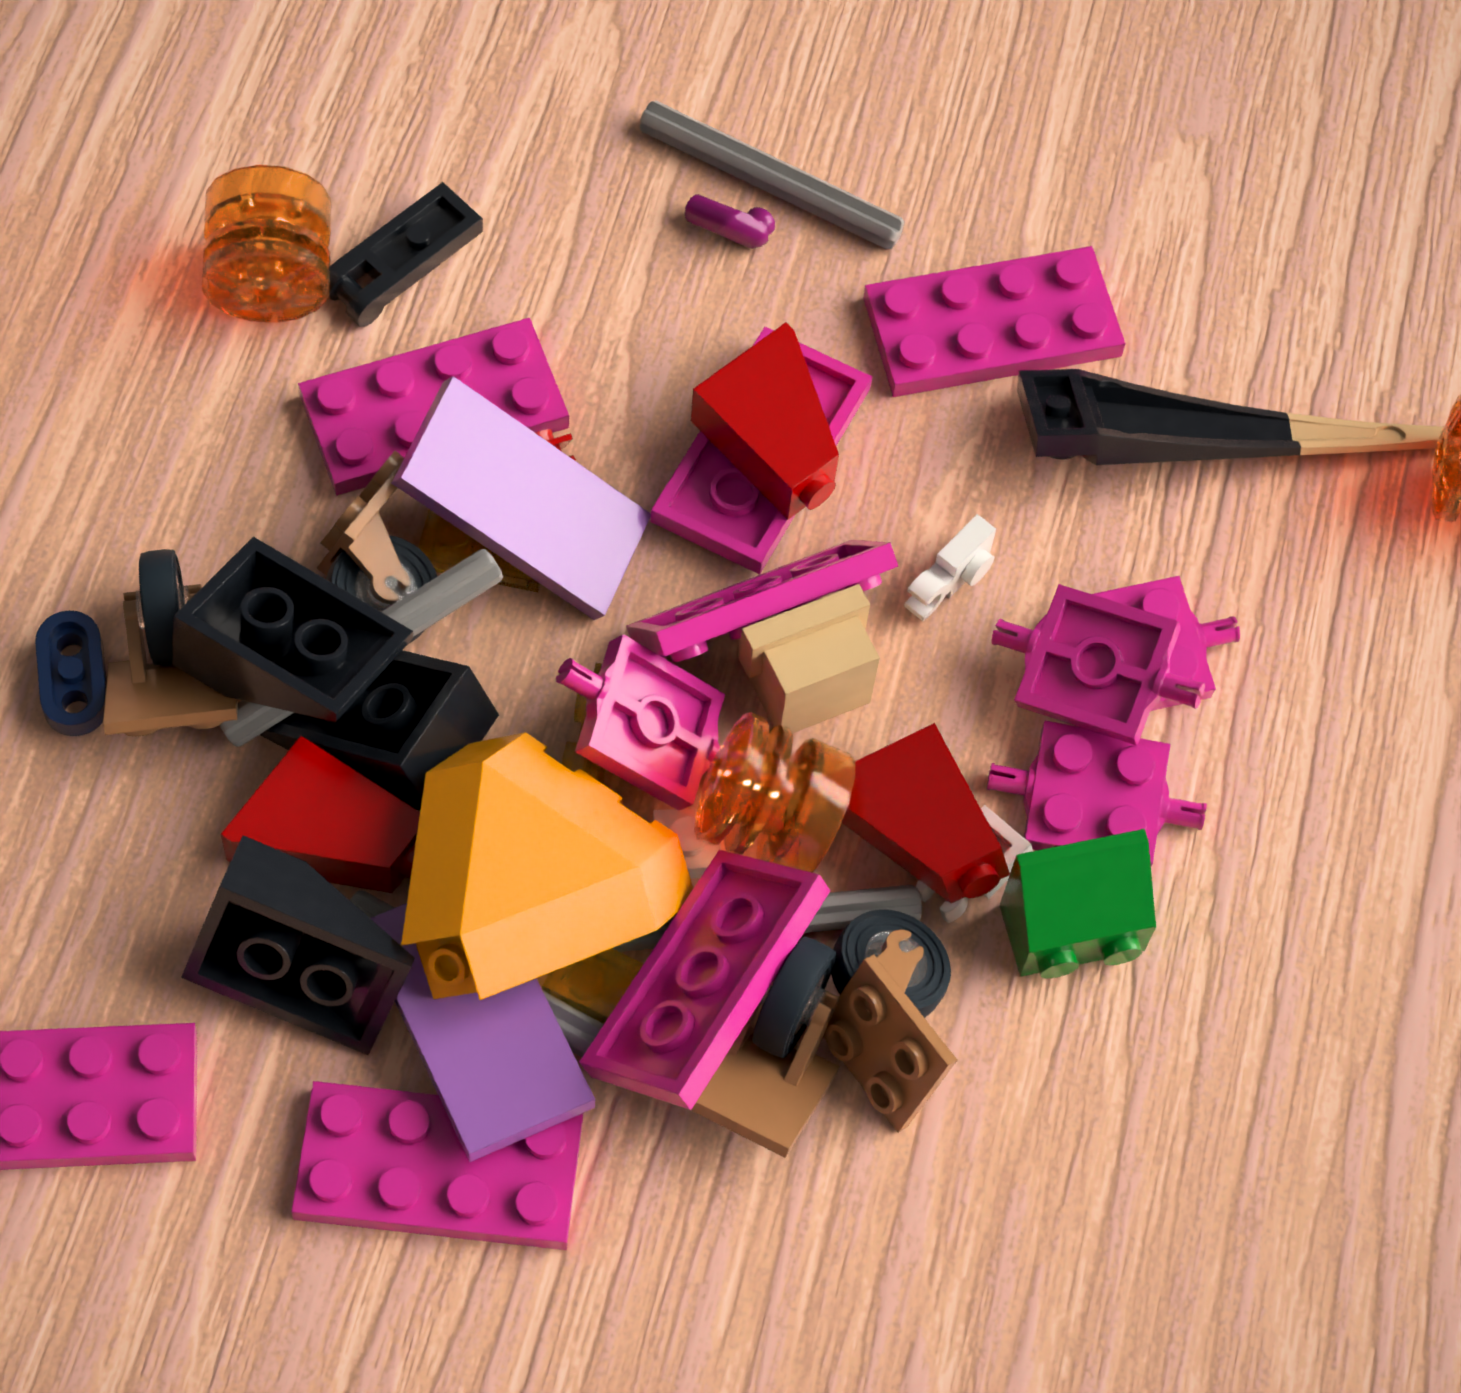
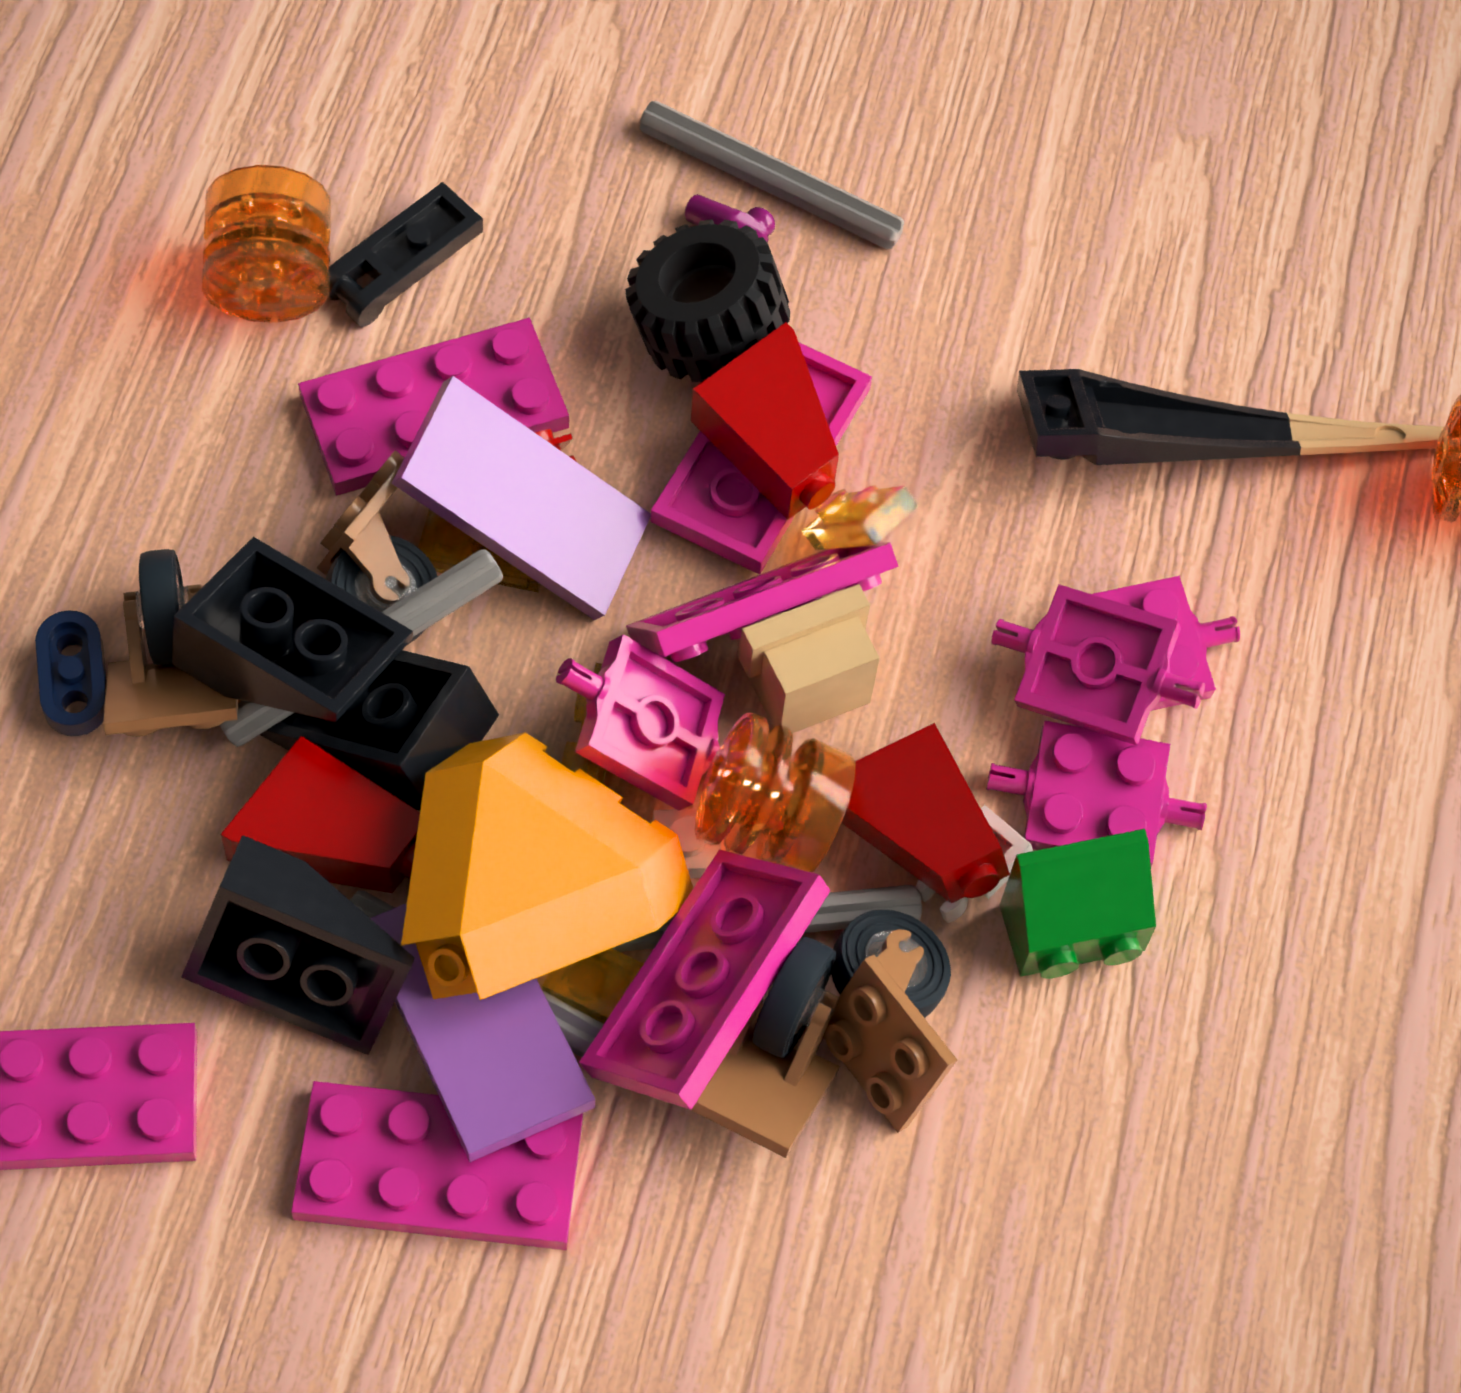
(705, 297): none -> black tyre
(858, 517): none -> clear yellow plate
(960, 561): white plate -> none
(993, 321): dark pink plate -> none

